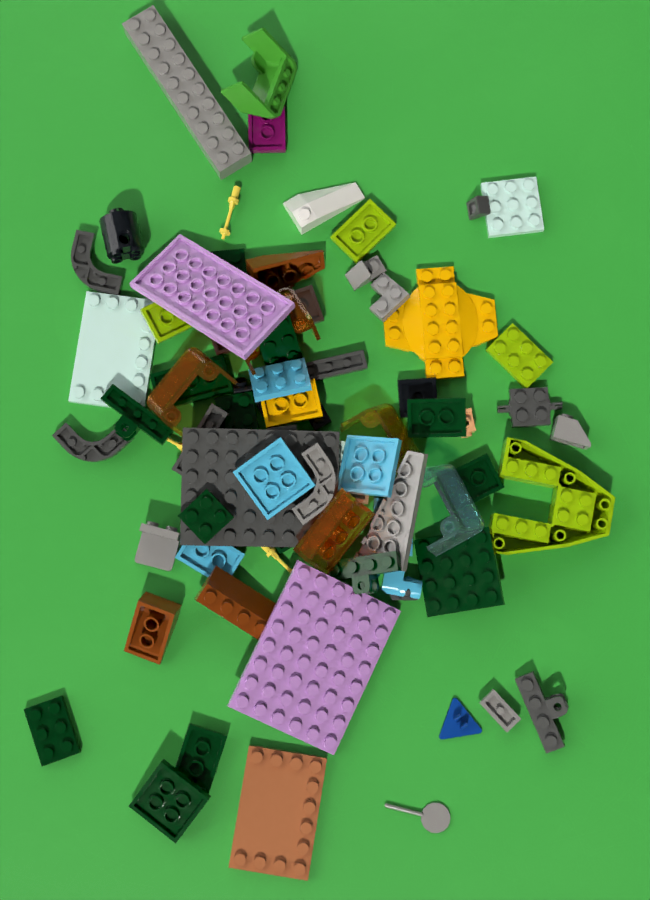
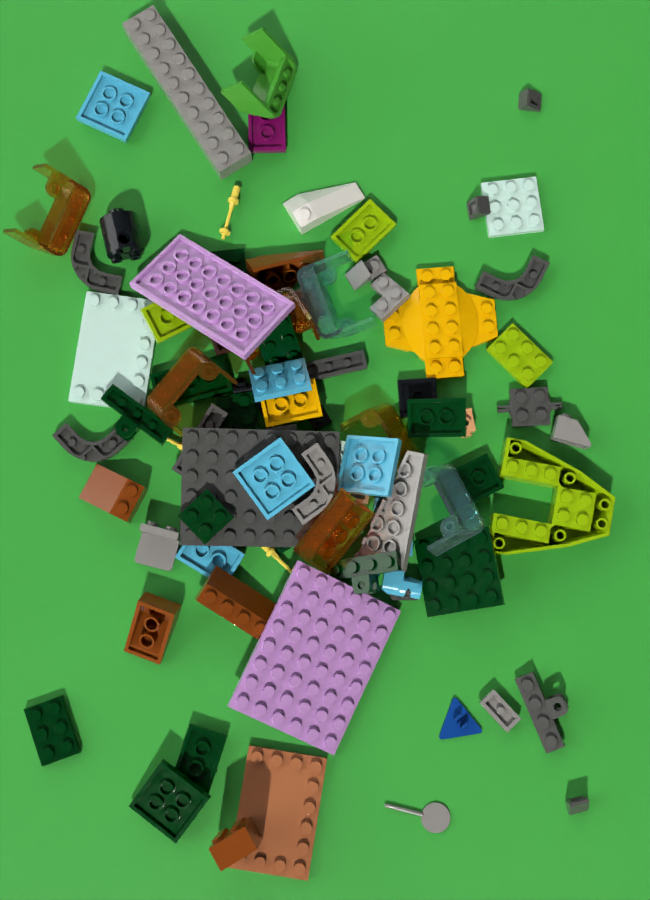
(63, 218): none -> clear orange windscreen
(113, 106): none -> medium azure plate
(113, 493): none -> dark orange slope
(235, 843): none -> dark orange brick
(313, 285): none -> clear light blue windscreen
(513, 289): none -> dark grey plate
(530, 100): none -> dark grey slope
(577, 805): none -> dark grey slope

